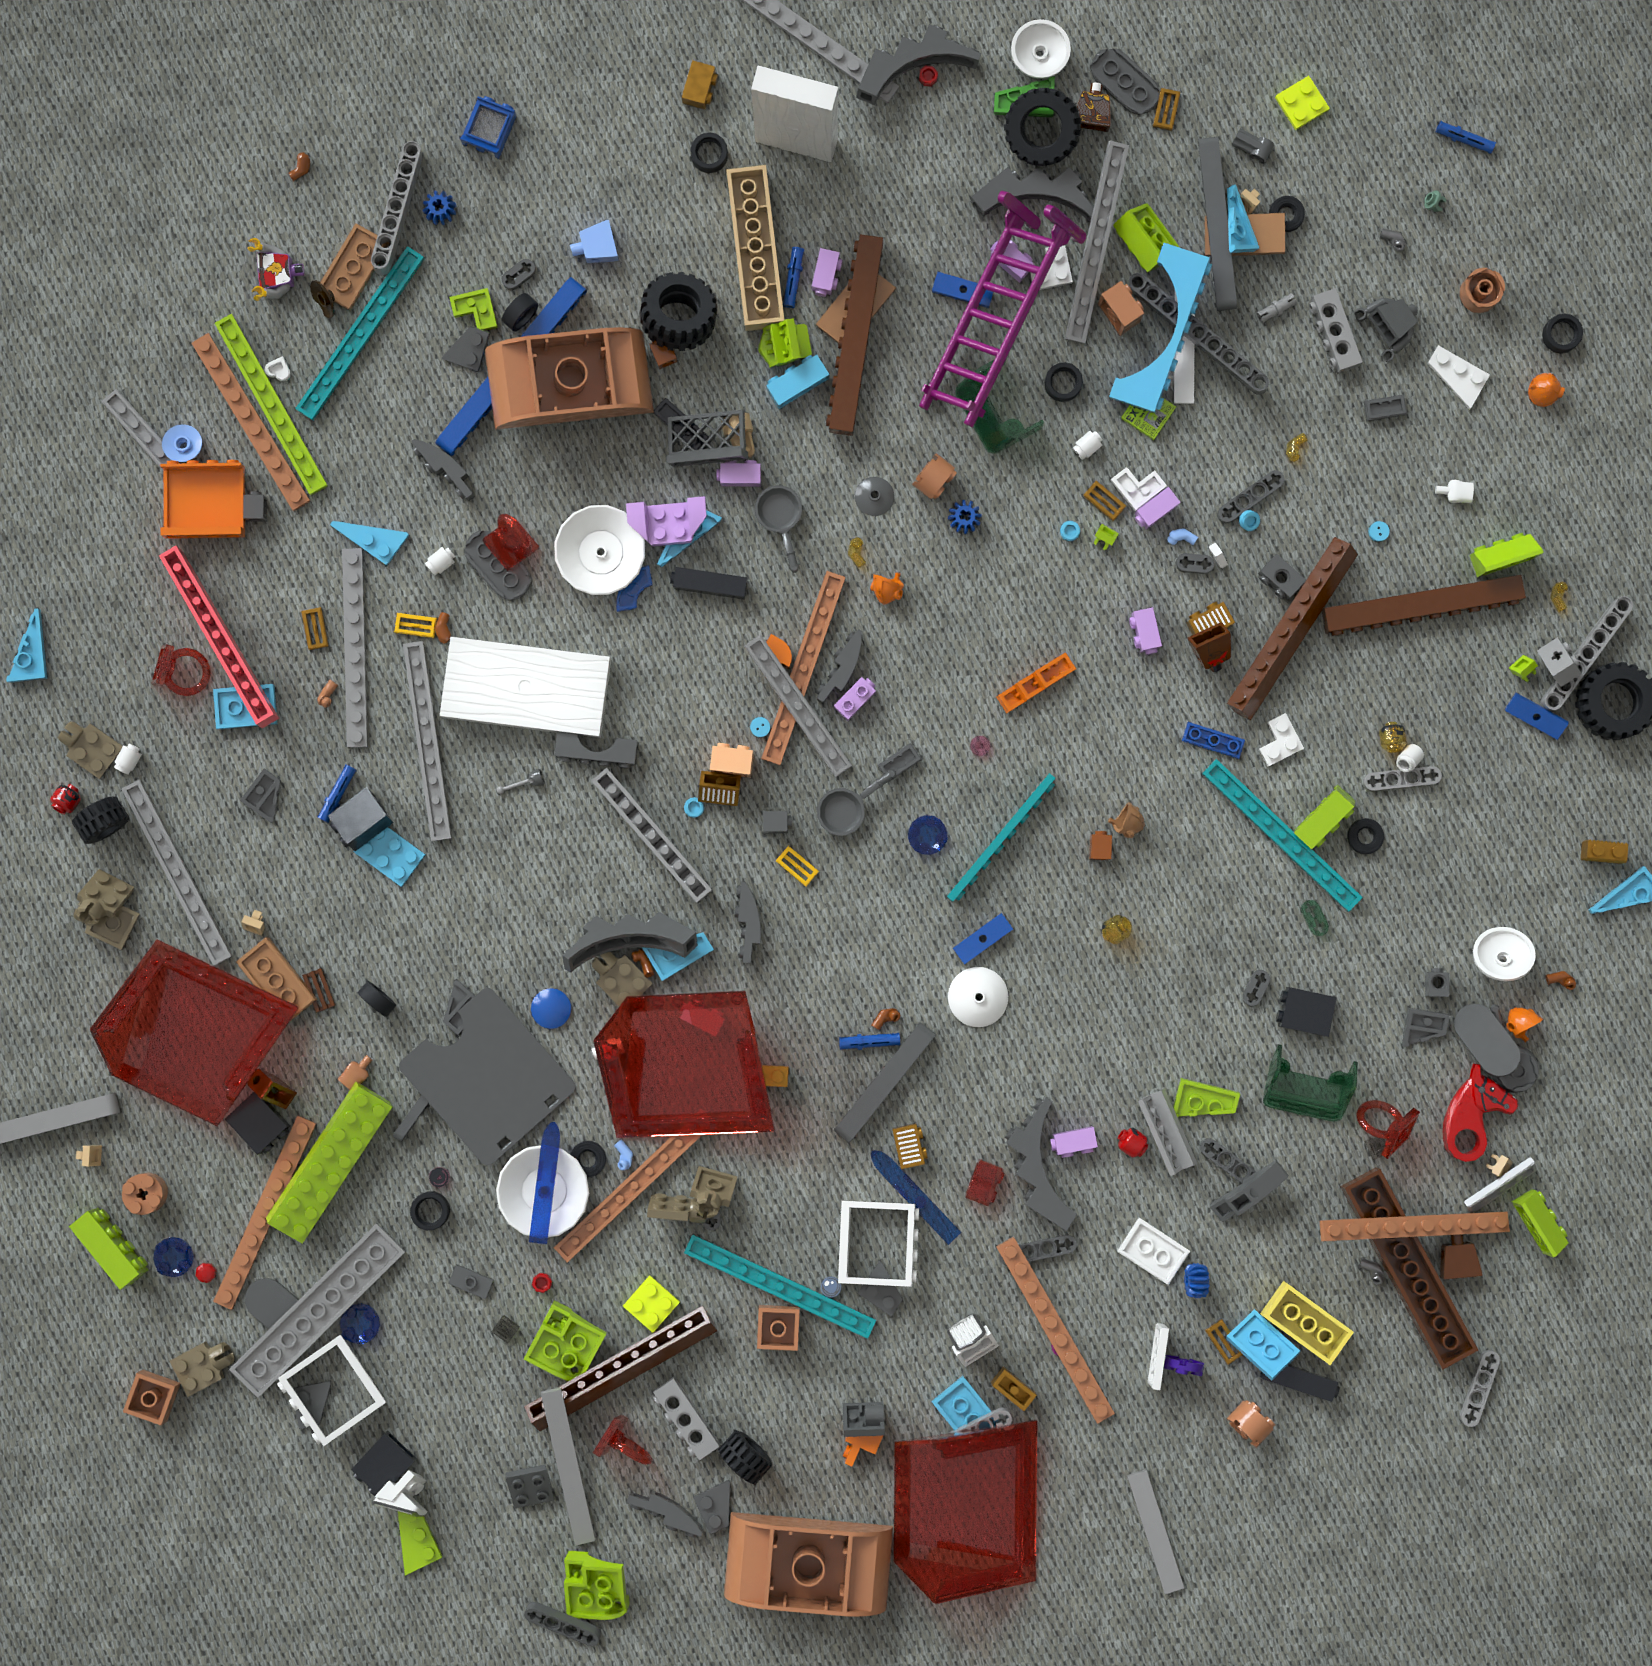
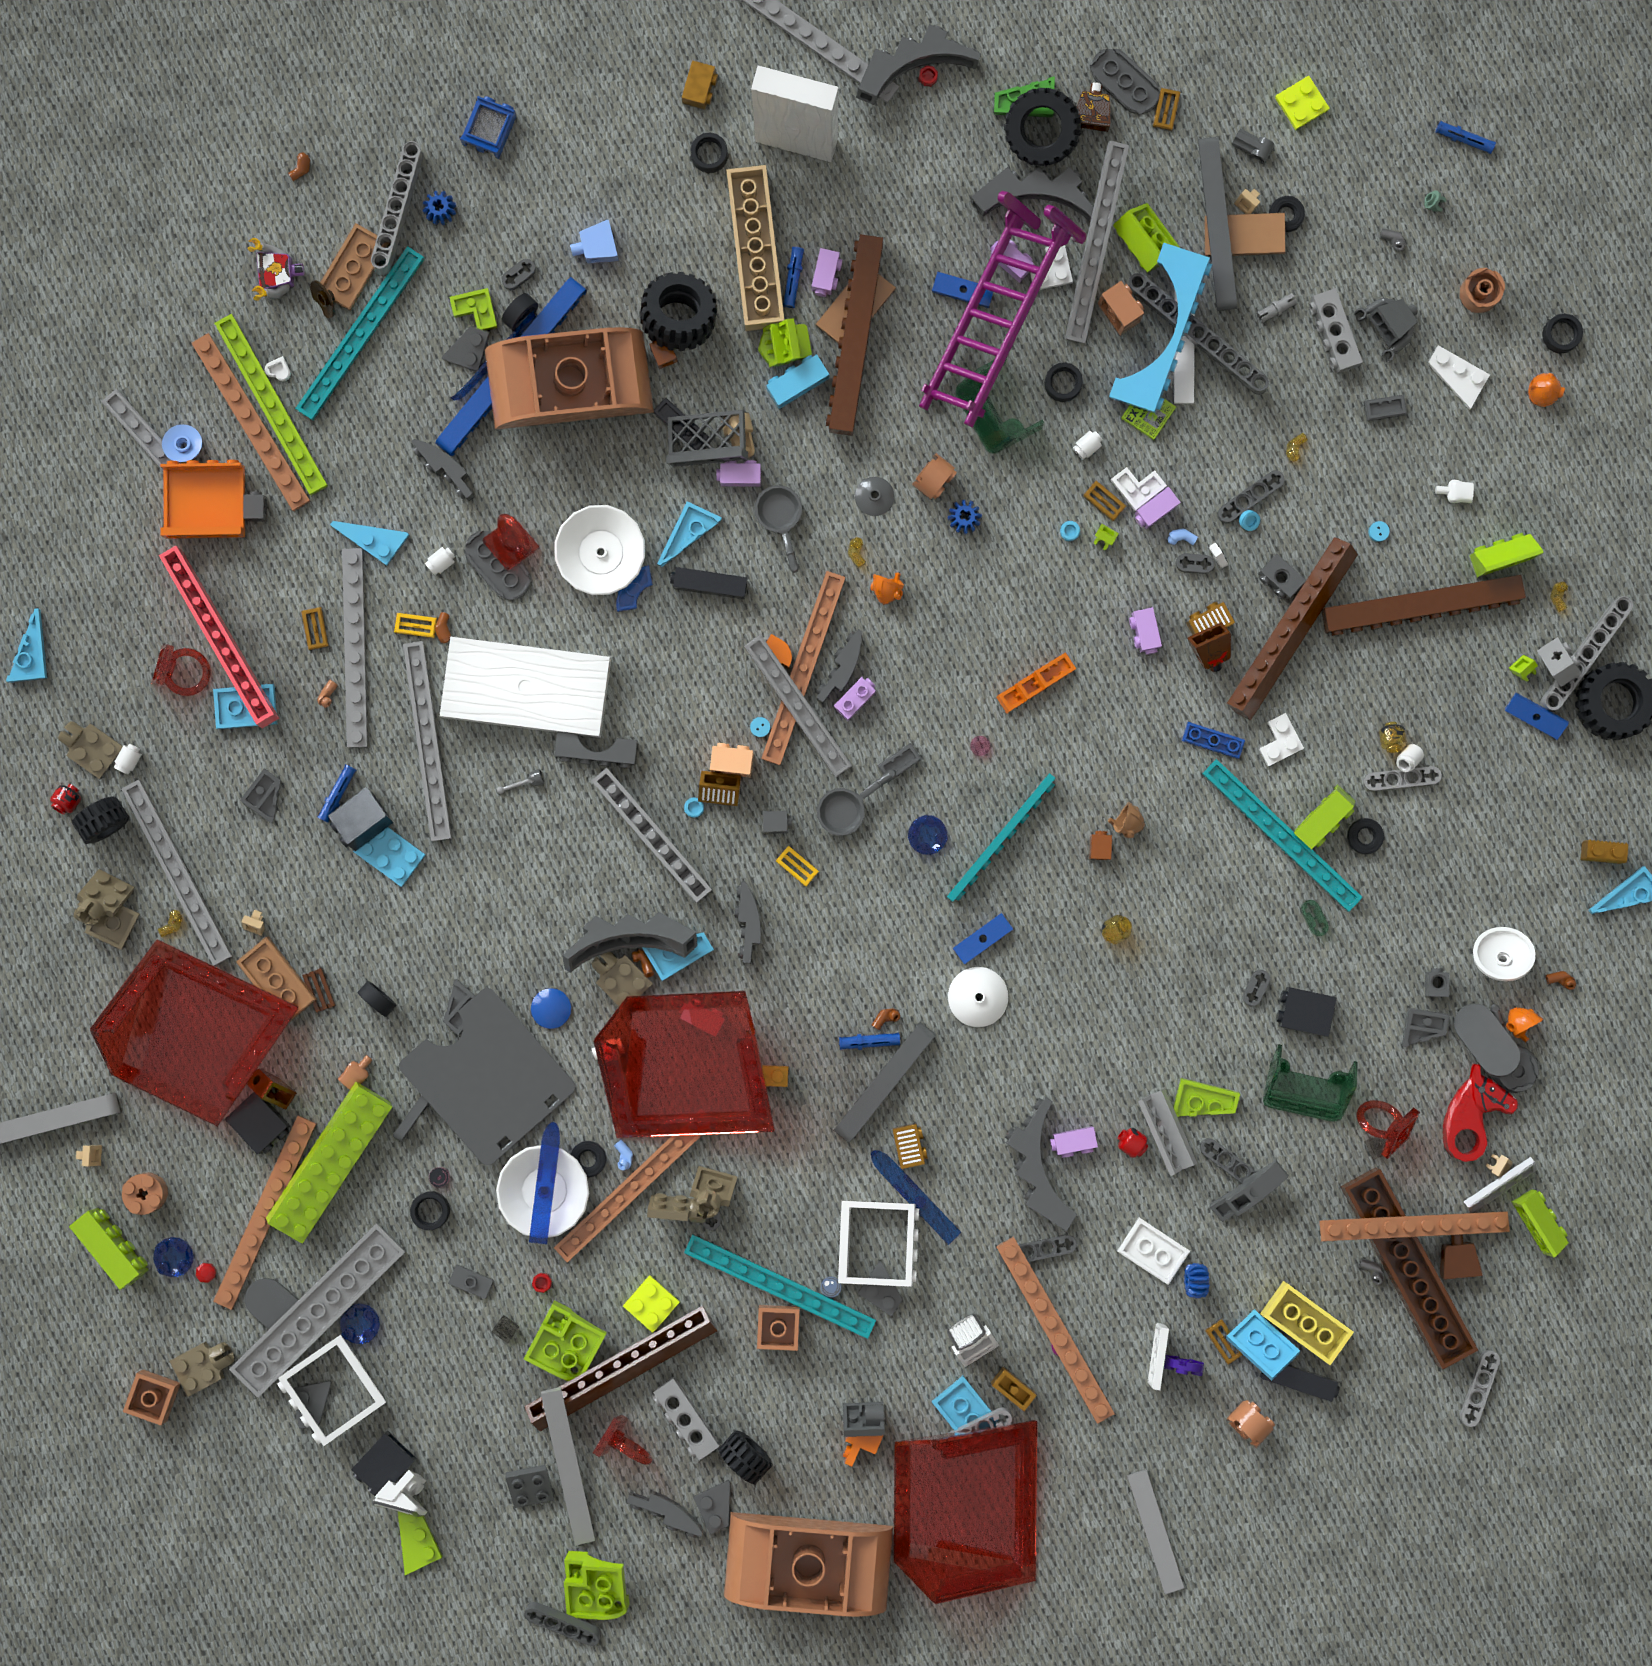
(173, 924): none -> clear yellow arm
(483, 369): none -> clear blue piece
(667, 522): lavender piece -> none
(984, 1182): clear red brick -> none
(1044, 37): white dish -> none
(1239, 227): medium azure wing -> none

